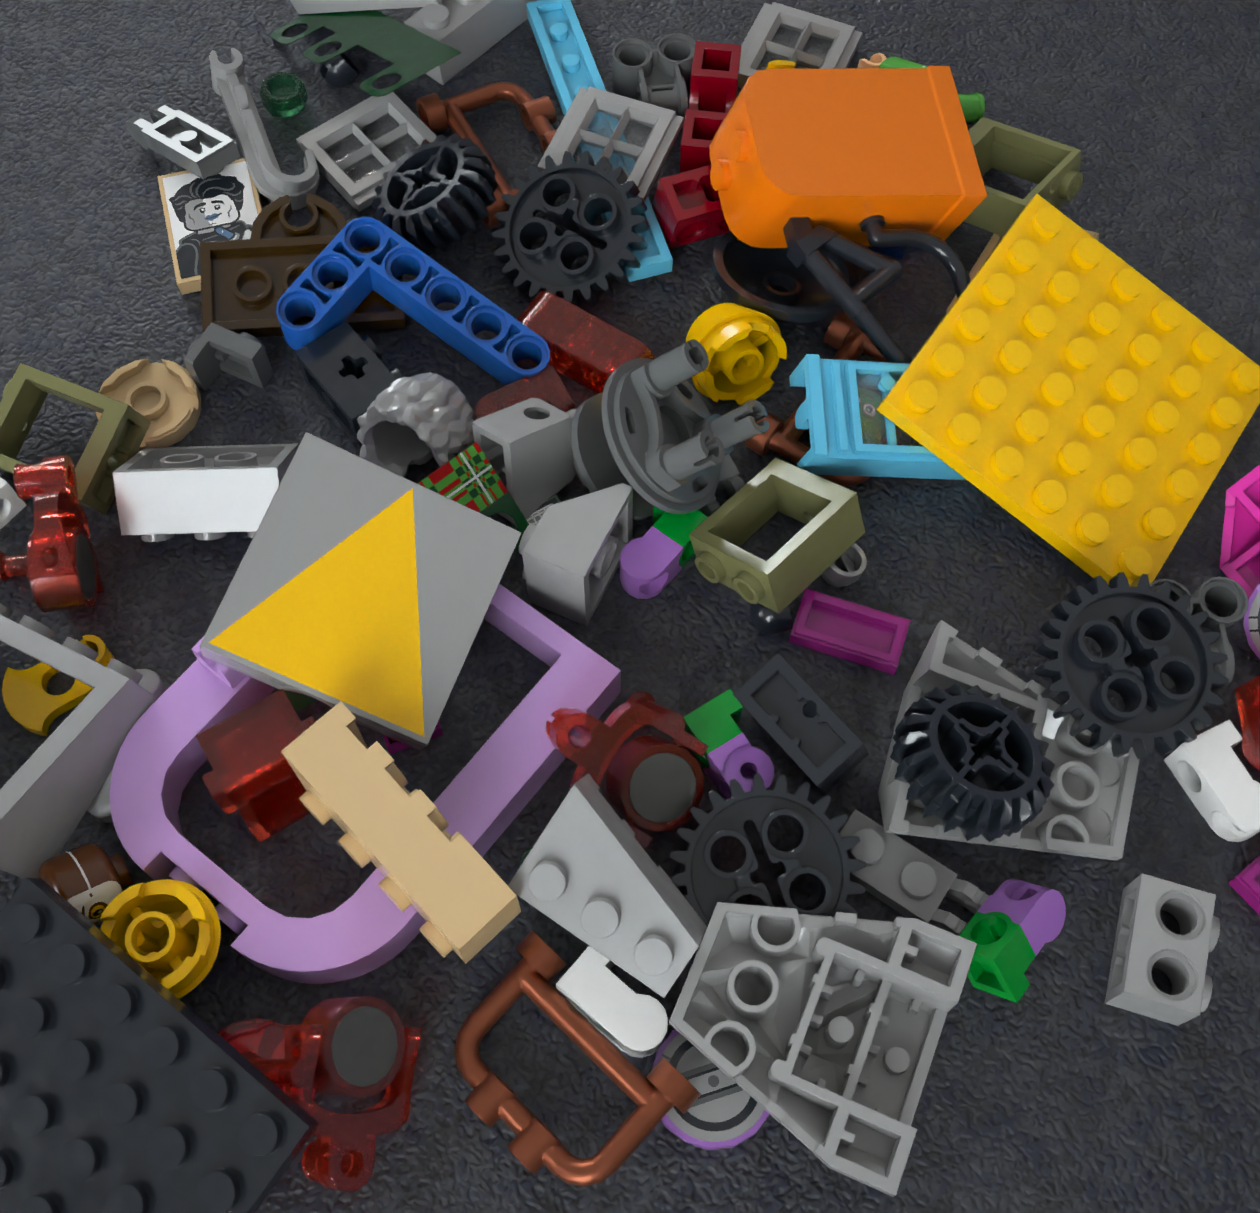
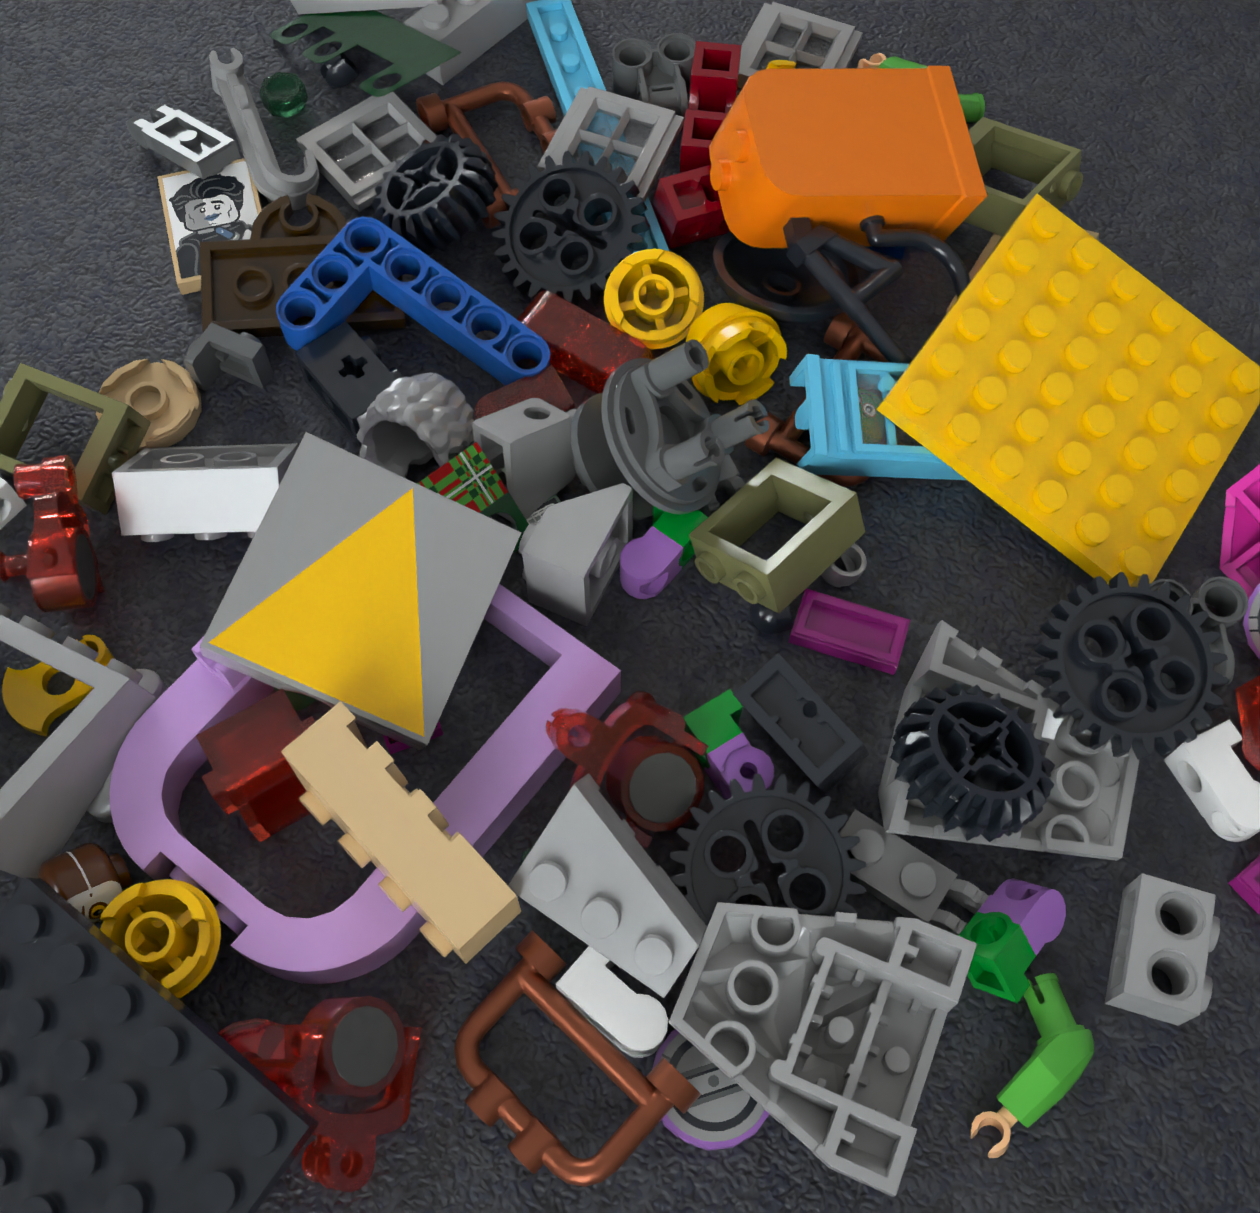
(654, 297): none -> yellow cone
(1051, 1069): none -> bright green arm

